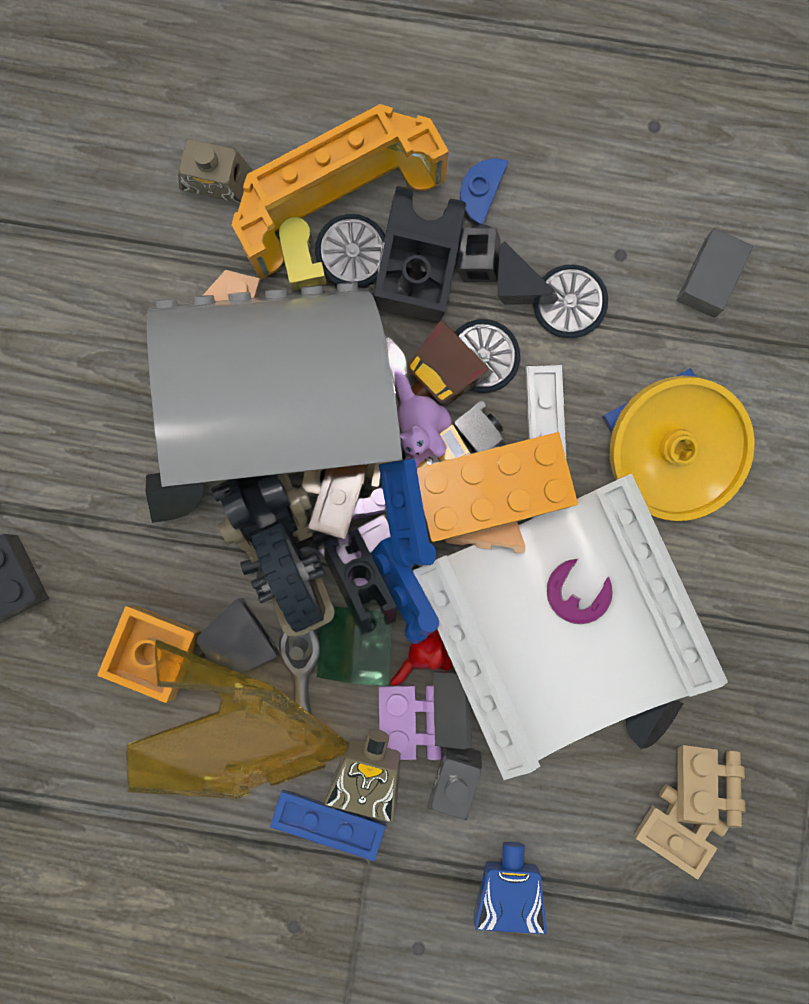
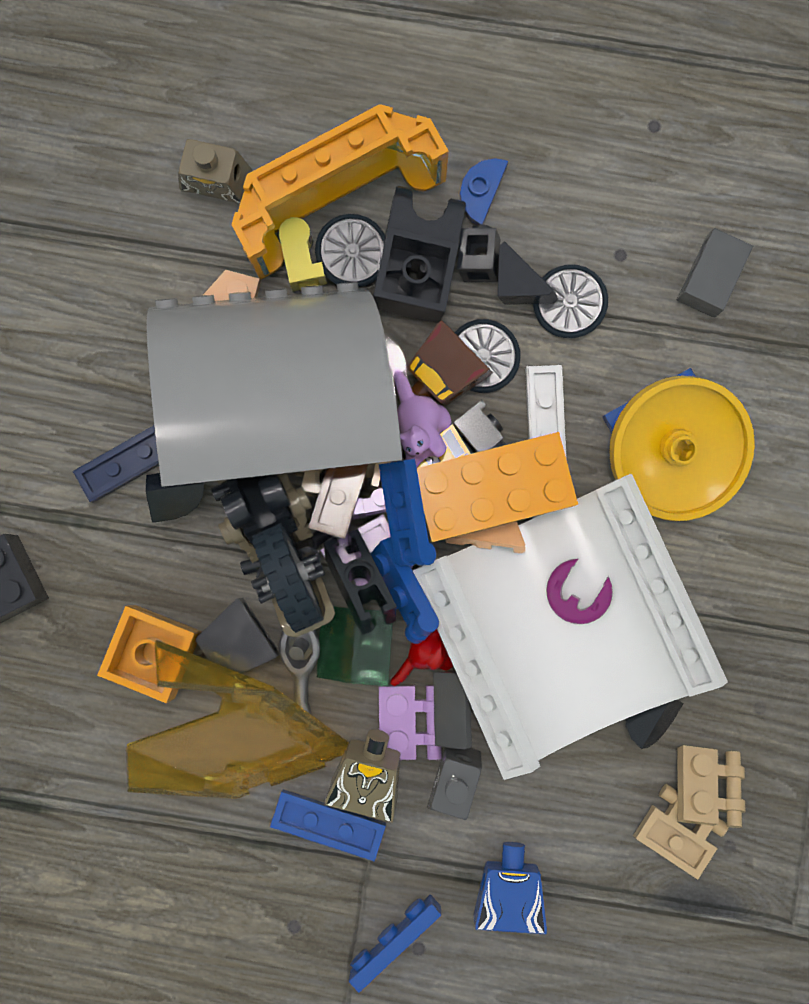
(118, 465): none -> dark blue tile
(393, 942): none -> blue plate

